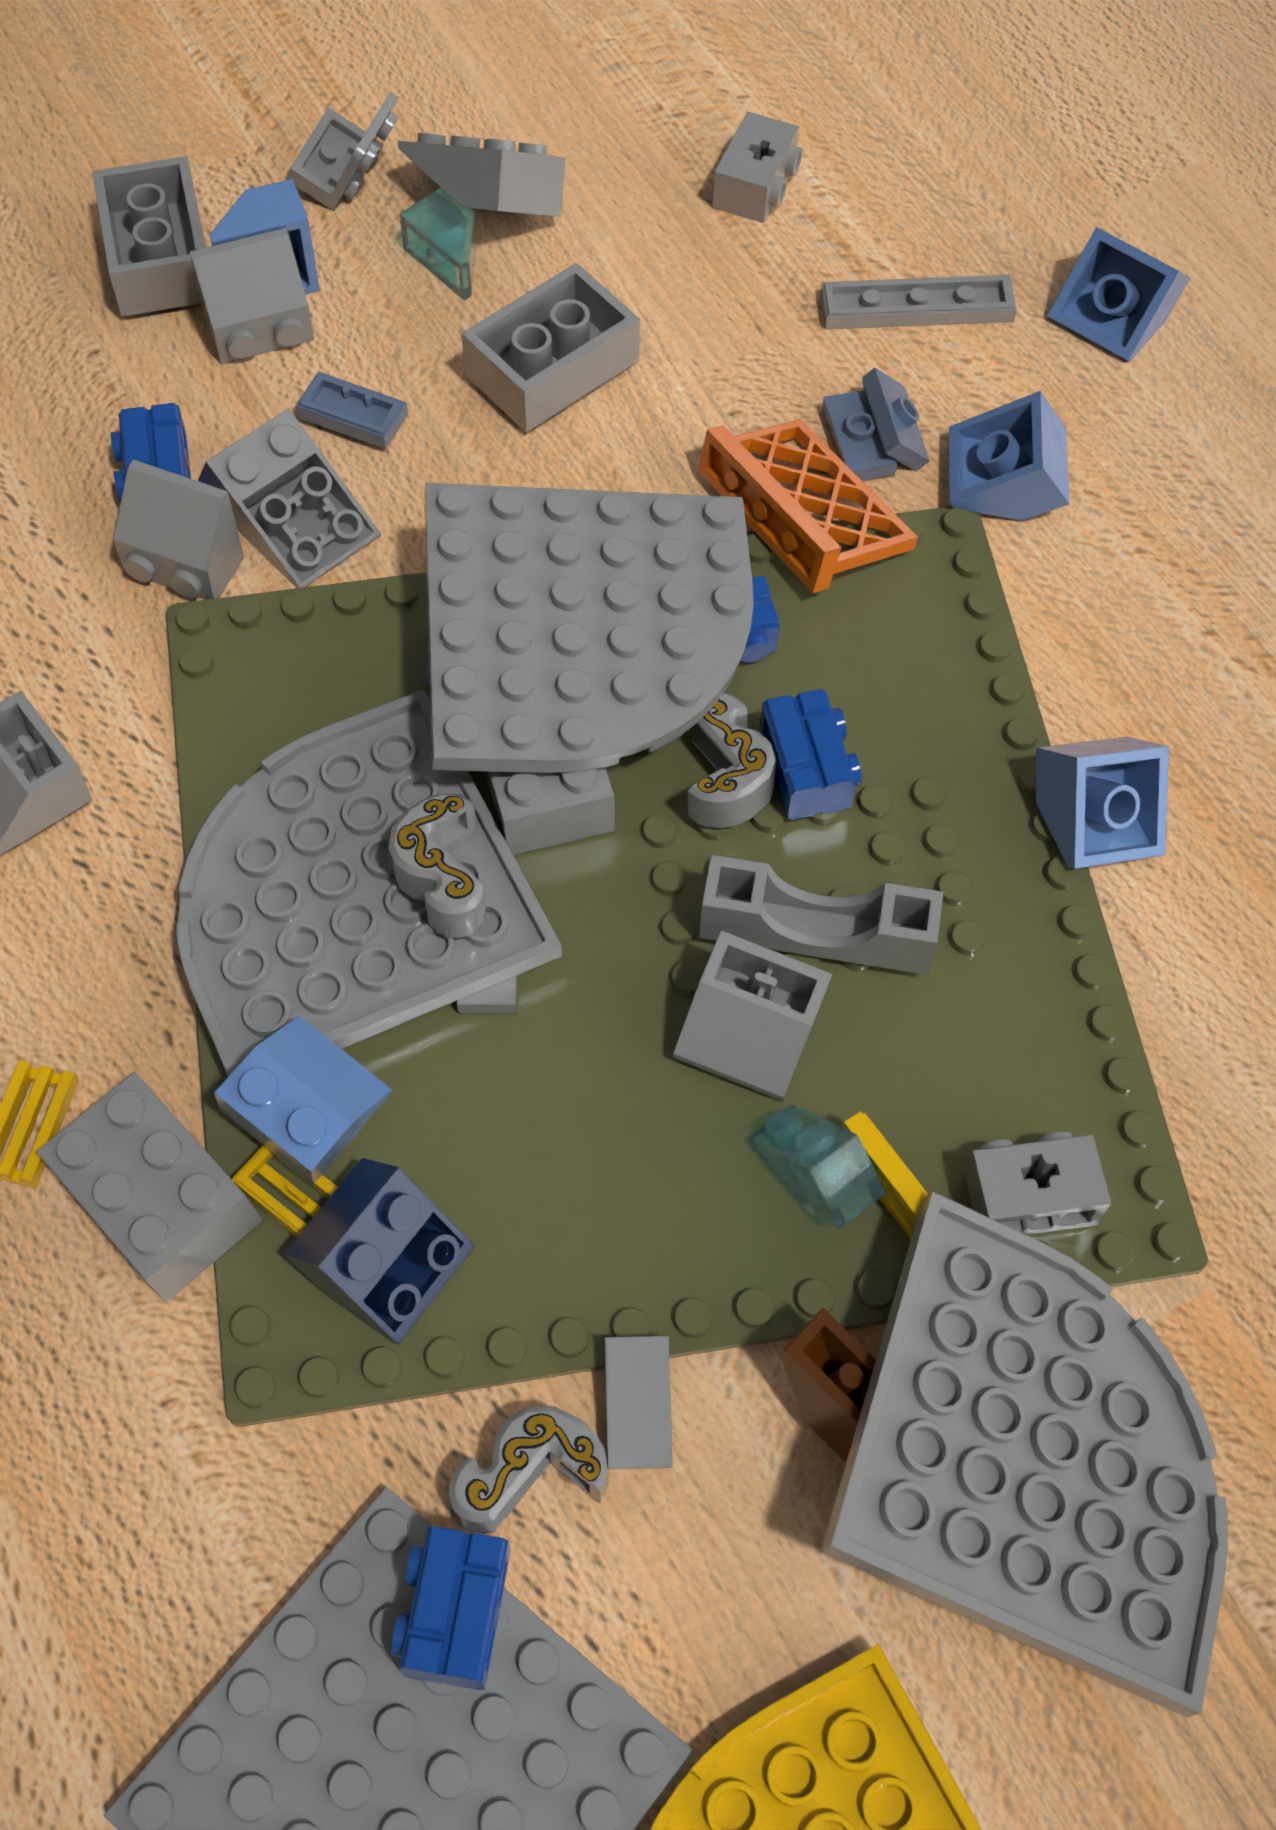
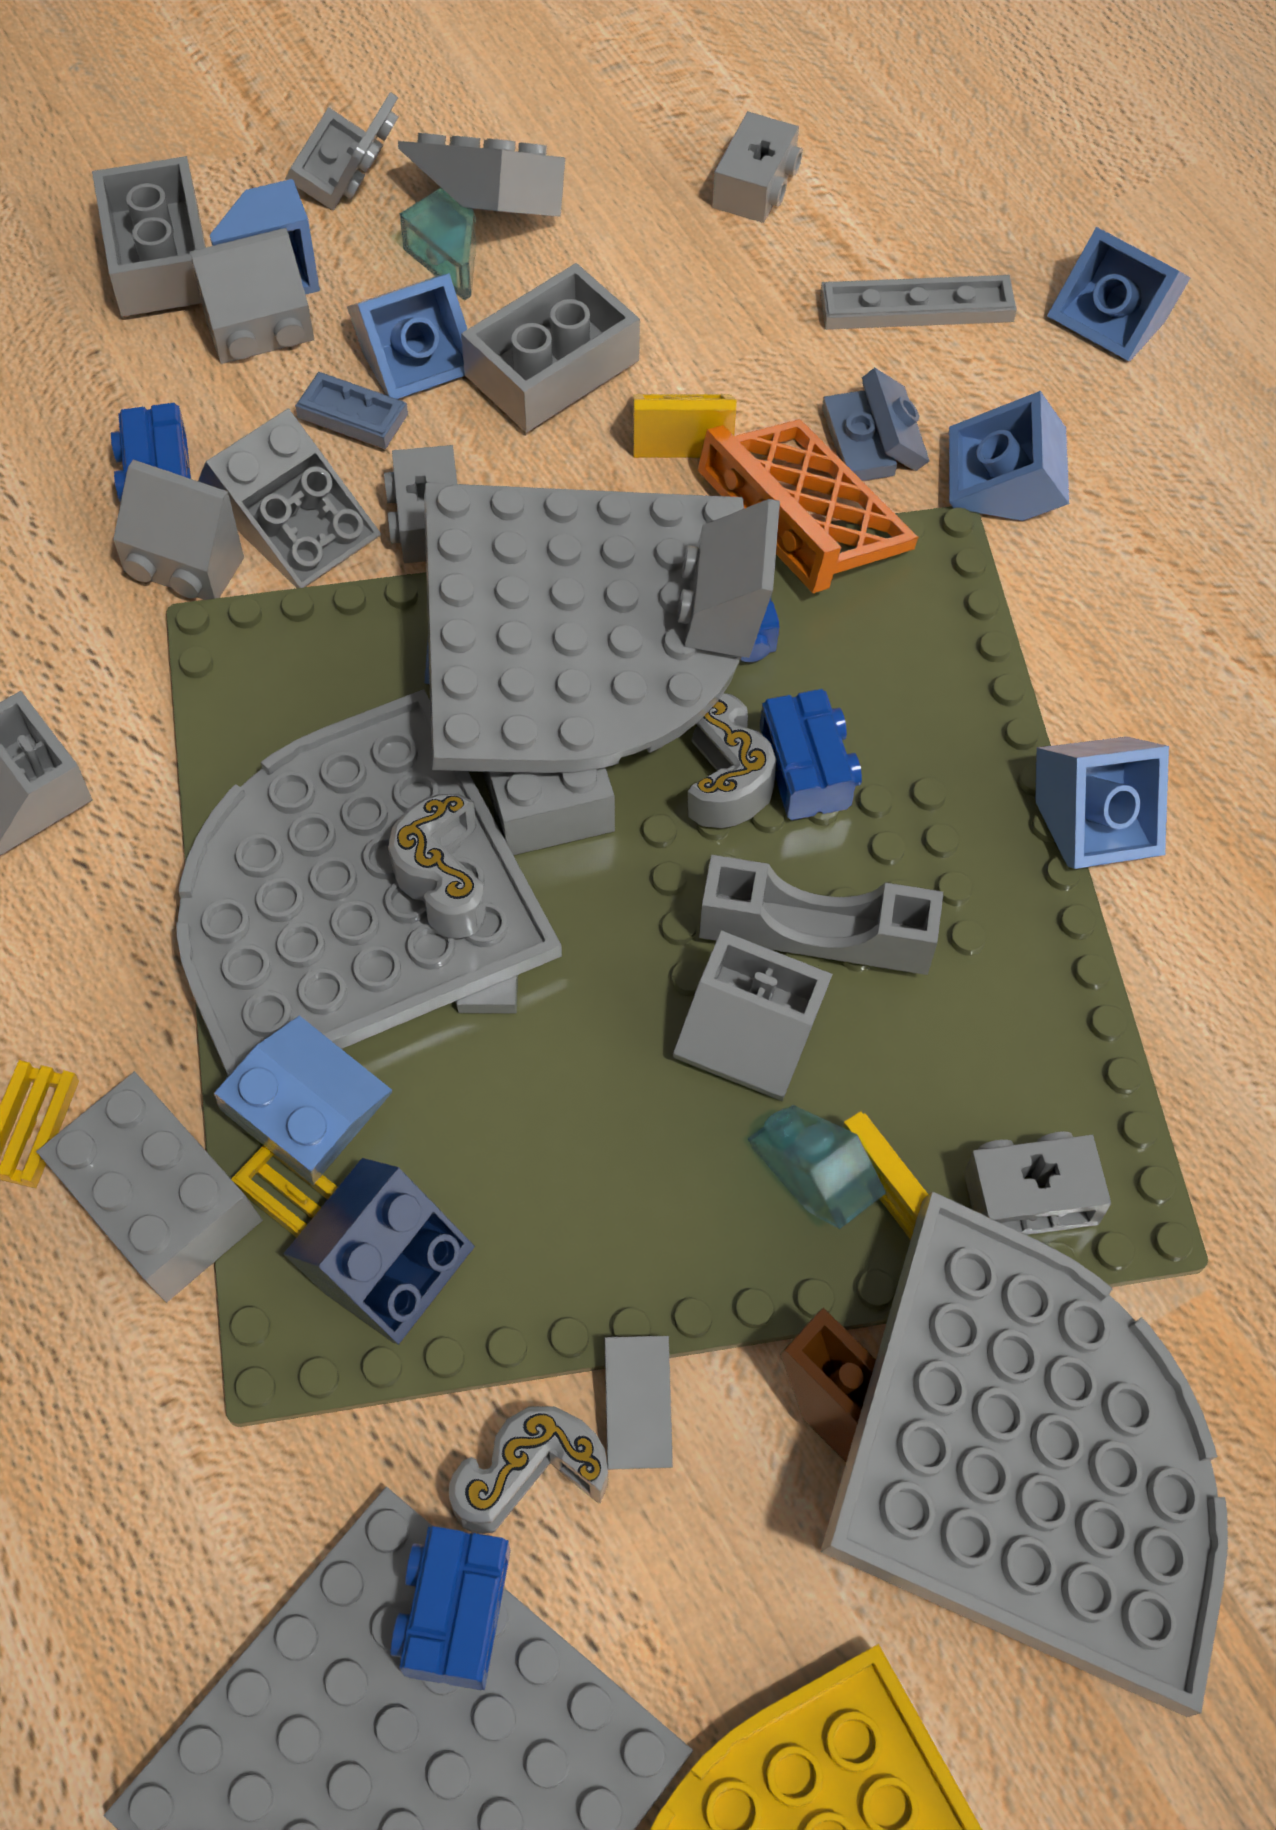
(407, 489): none -> light grey brick
(412, 336): none -> medium blue slope
(678, 423): none -> yellow slope
(730, 580): none -> light grey slope

